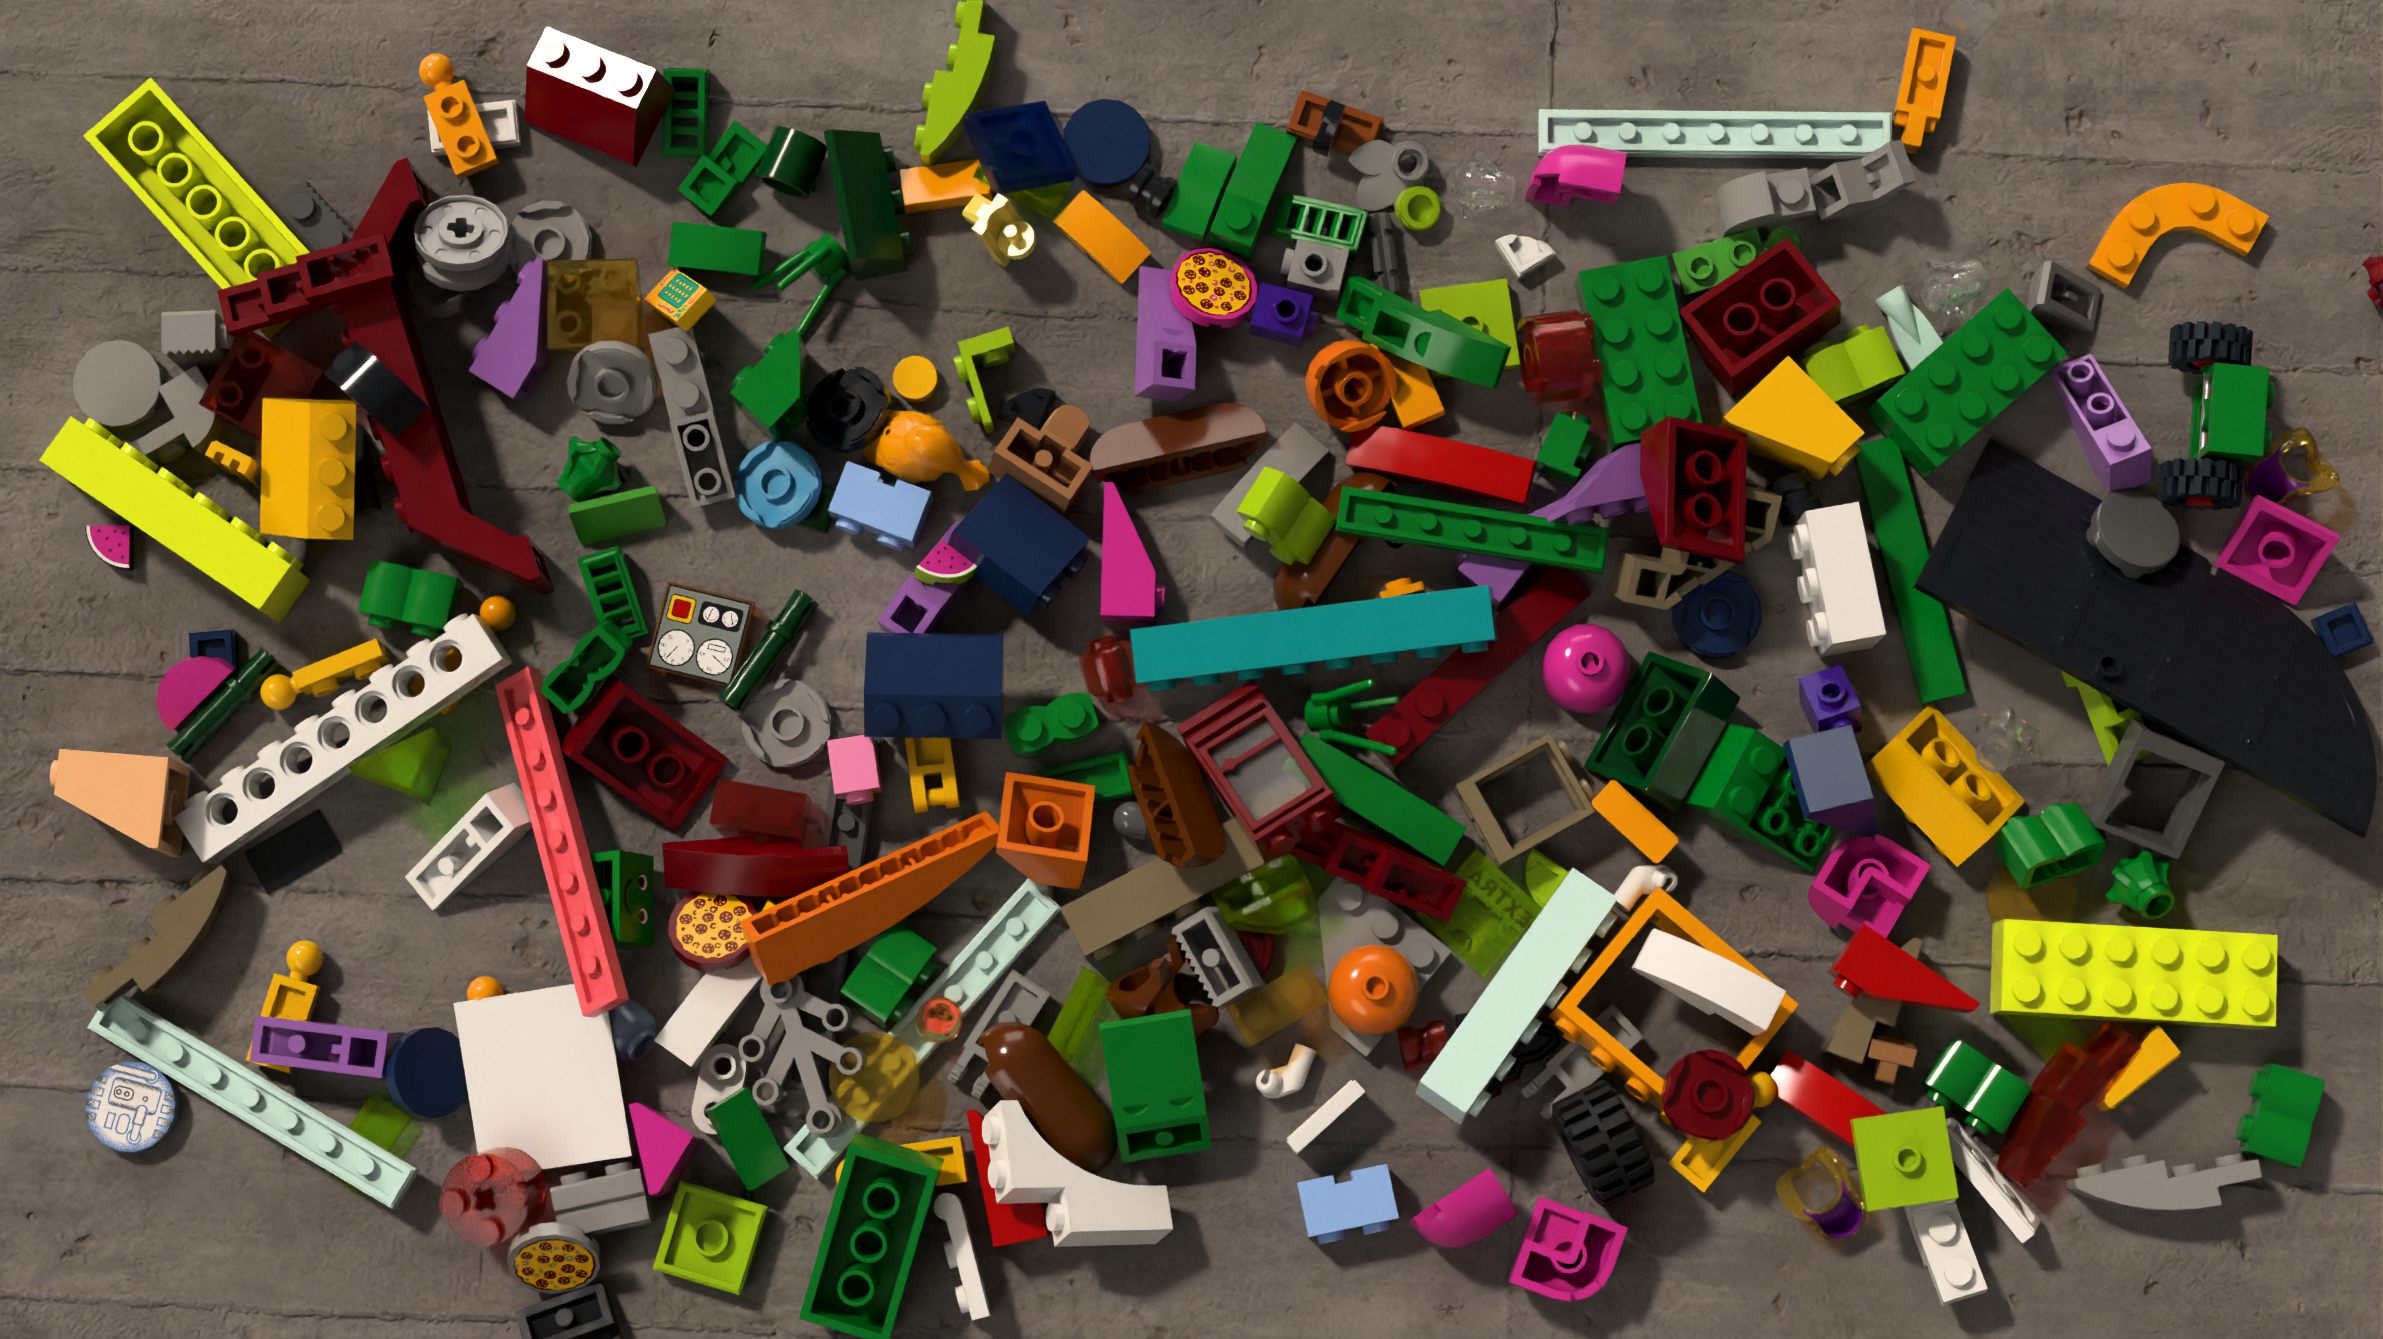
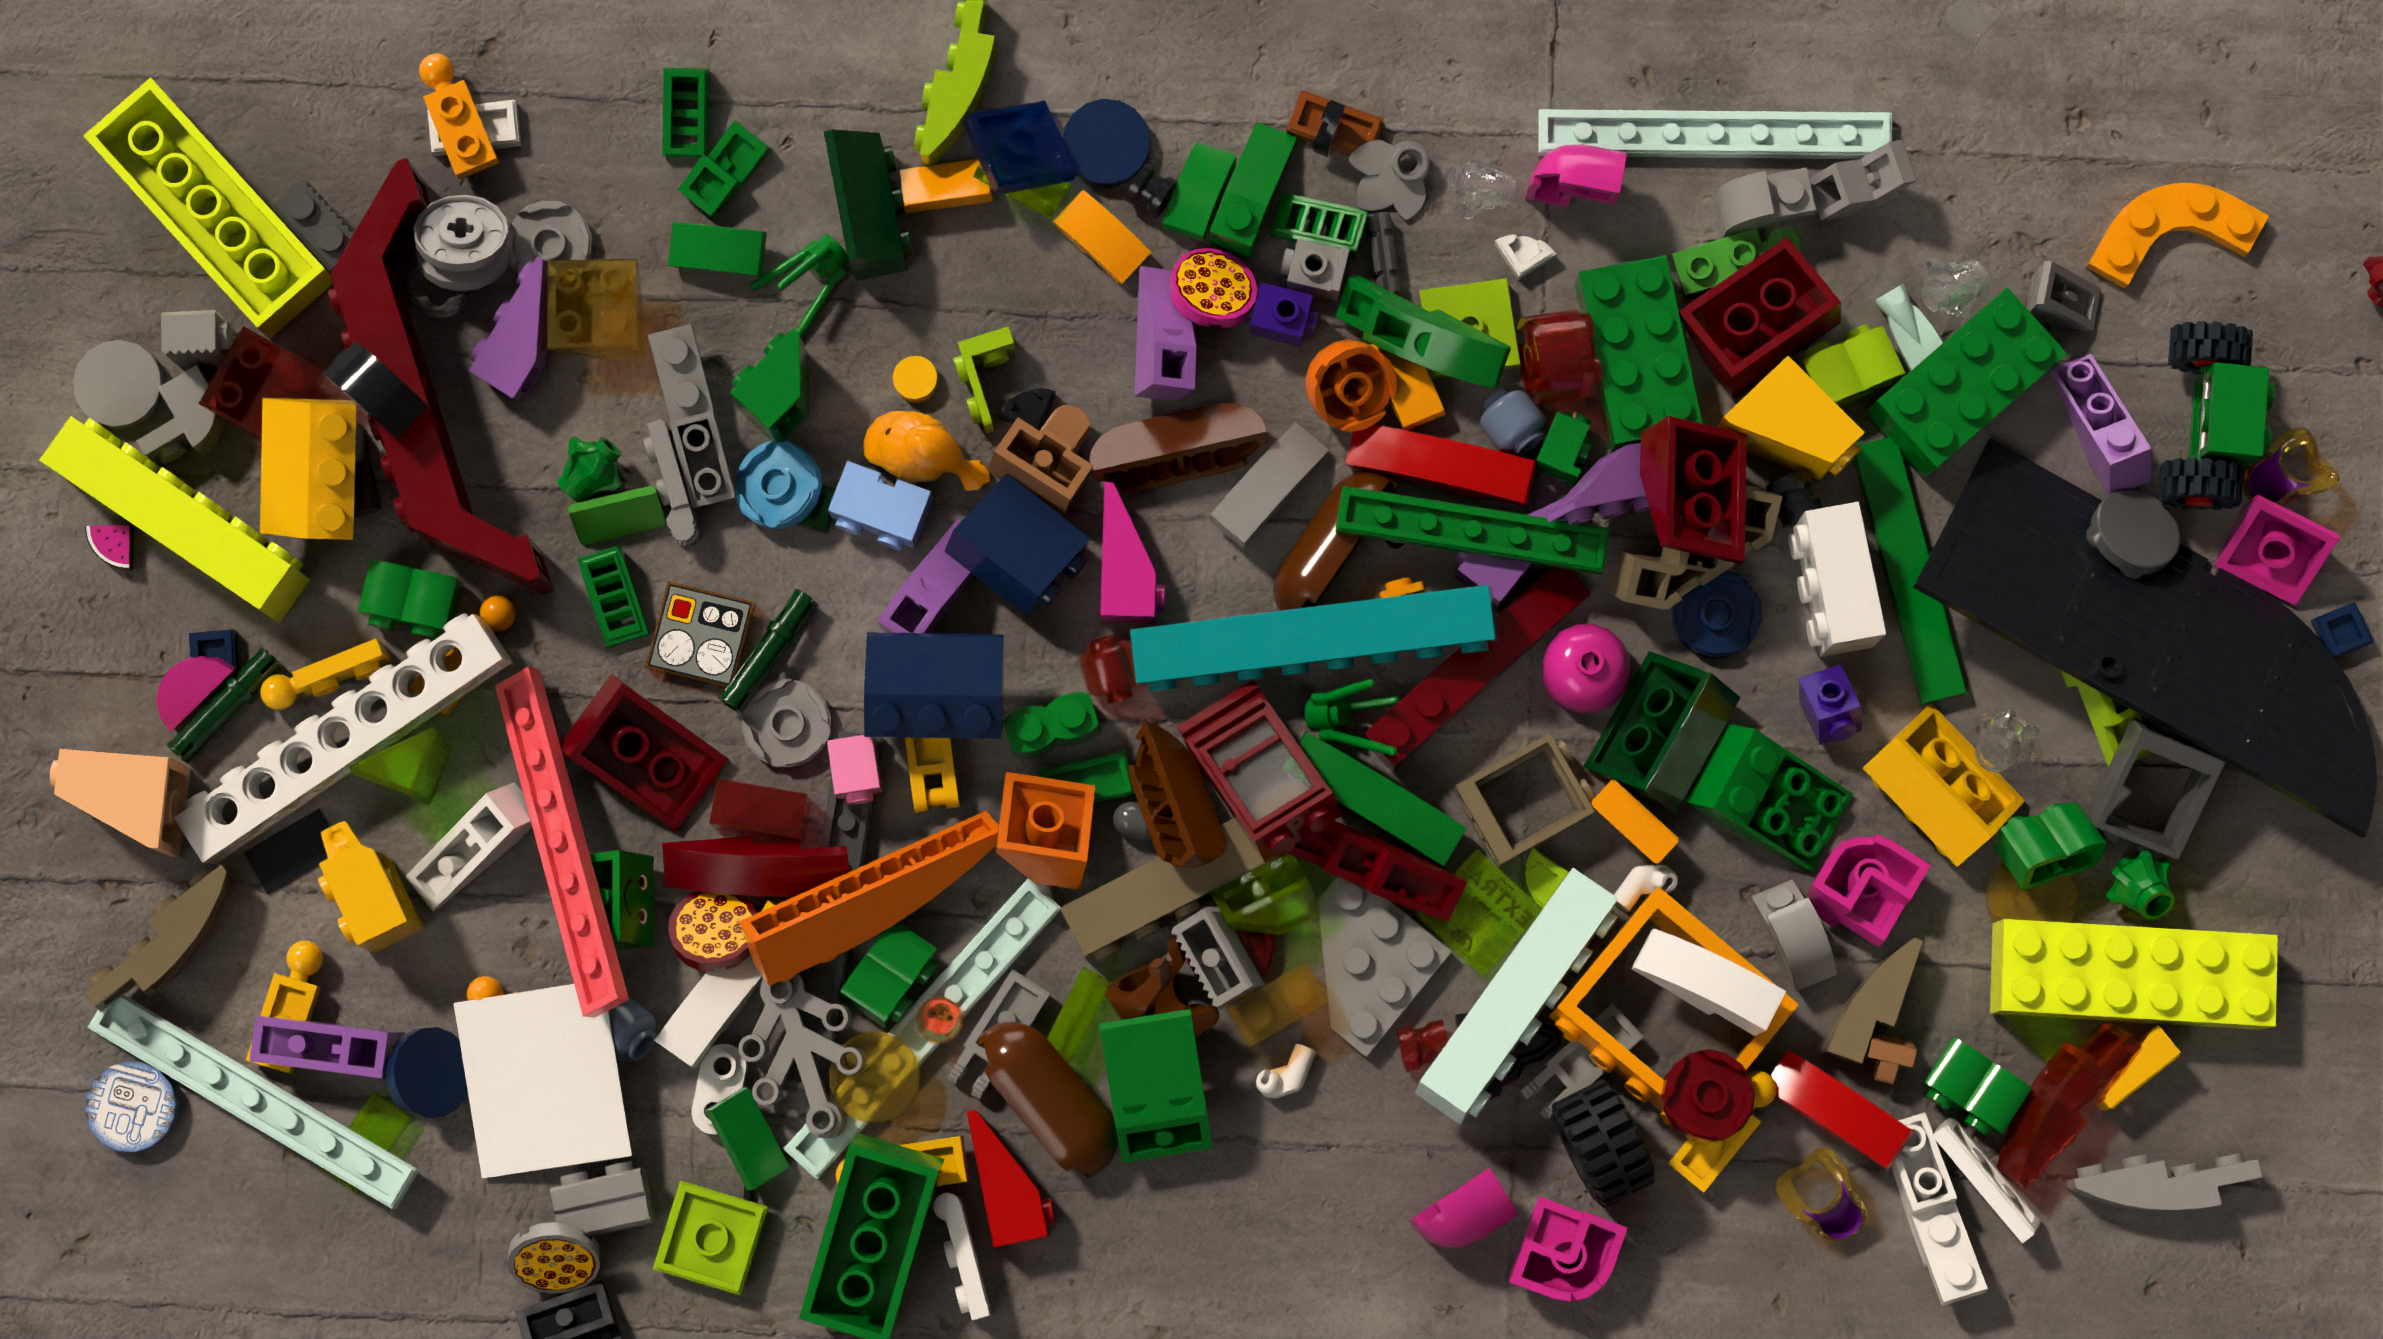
(235, 463): yellow tile -> none
(308, 285): dark red slope -> none
(366, 890): none -> yellow hinge
(491, 1219): clear red brick -> none
(583, 671): green brick -> none
(594, 96): dark red slope -> none
(612, 382): light grey tile -> none
(663, 1148): dark pink slope -> none
(672, 487): none -> light grey hinge
(680, 299): yellow tile -> none
(791, 162): dark green piece -> none
(848, 409): black tile -> none
(945, 566): tile -> none
(1000, 228): light yellow hips -> none
(1080, 1204): white arch -> none
(1285, 516): lime brick -> none
(1324, 1116): white tile -> none
(1336, 1207): light blue brick -> none
(1373, 989): orange cylinder -> none
(1417, 208): lime tile -> none
(1513, 422): none -> sand blue head
(1796, 934): none -> light grey brick
(1832, 780): dark blue slope -> none
(1886, 973): red slope -> none
(1904, 1158): lime plate -> none
(1922, 85): light orange hinge -> none
(2279, 1115): green brick -> none

